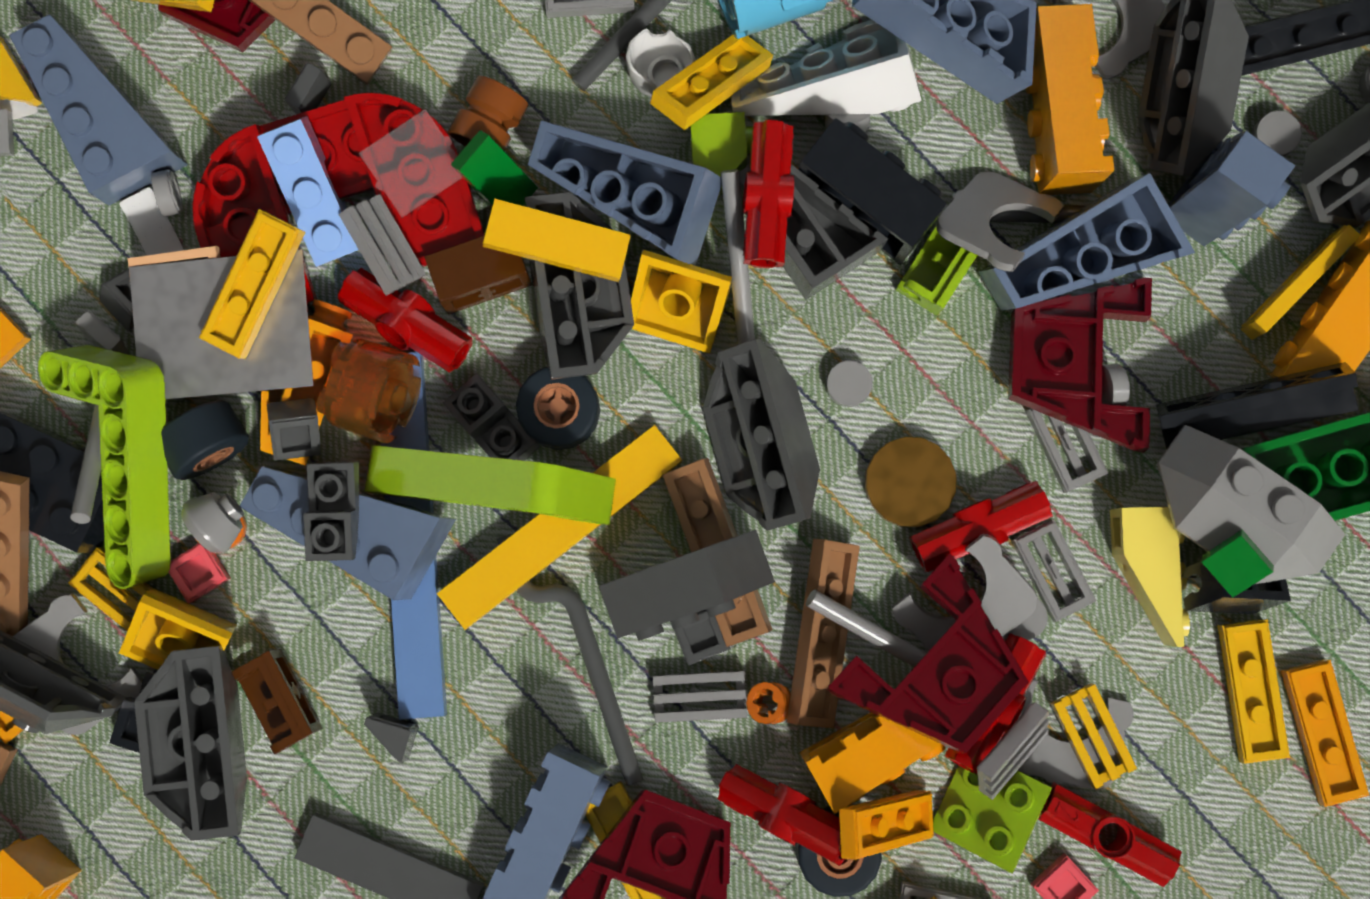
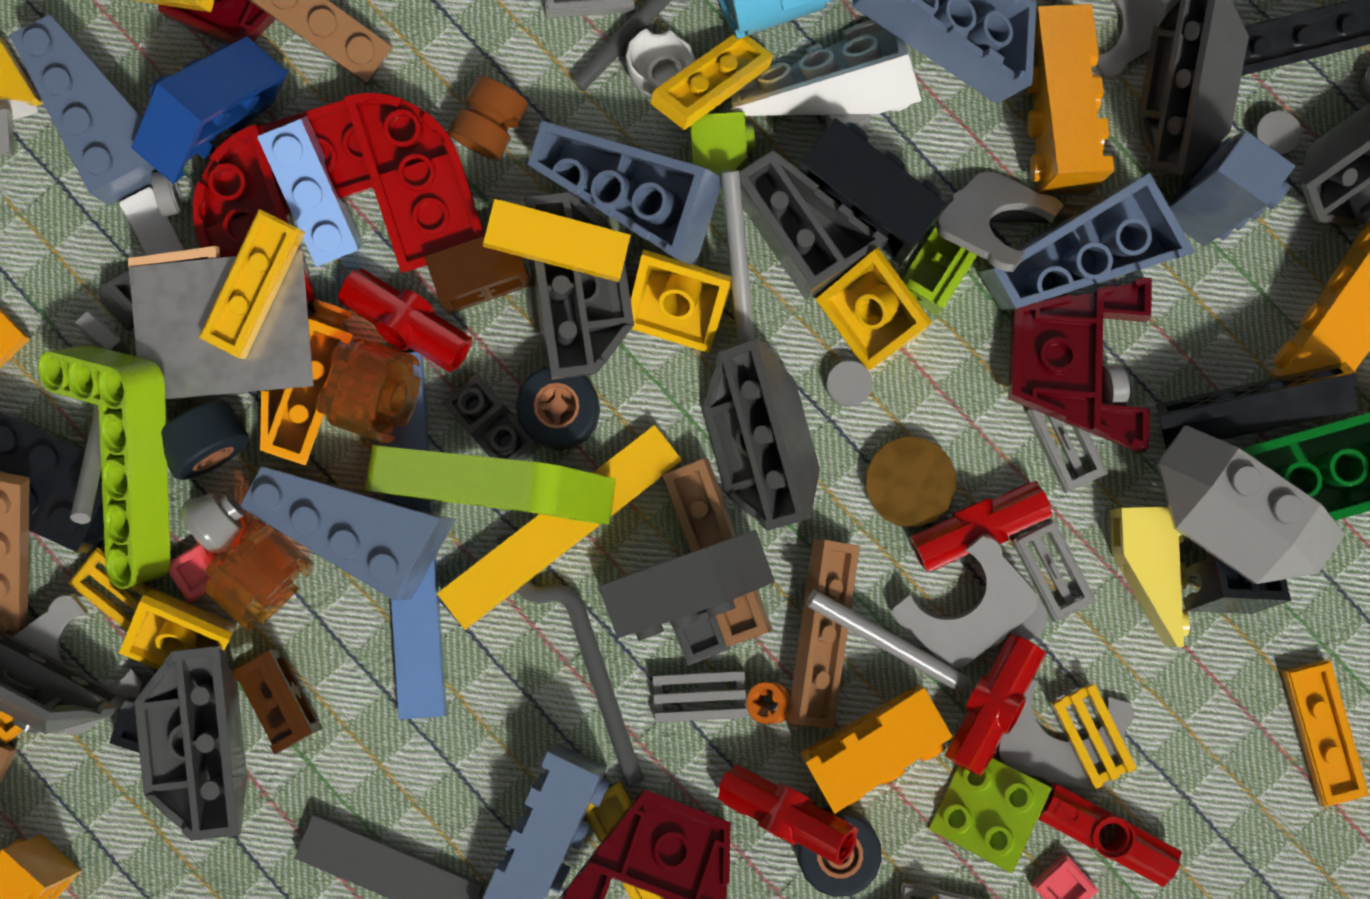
(204, 102): none -> blue wedge
(256, 575): none -> clear orange brick
(294, 429): dark grey slope -> none
(308, 89): dark grey tile -> none
(333, 511): dark grey slope -> none
(387, 242): light grey tile -> none
(393, 734): dark grey slope -> none
(412, 163): clear piece -> none
(493, 171): green tile -> none
(768, 194): red piece -> none
(874, 310): none -> yellow slope
(885, 824): light orange tile -> none
(956, 685): dark red wing -> none
(1012, 750): light grey tile -> none
(1237, 563): green tile -> none
(1253, 691): yellow tile -> none
(1299, 281): yellow tile -> none

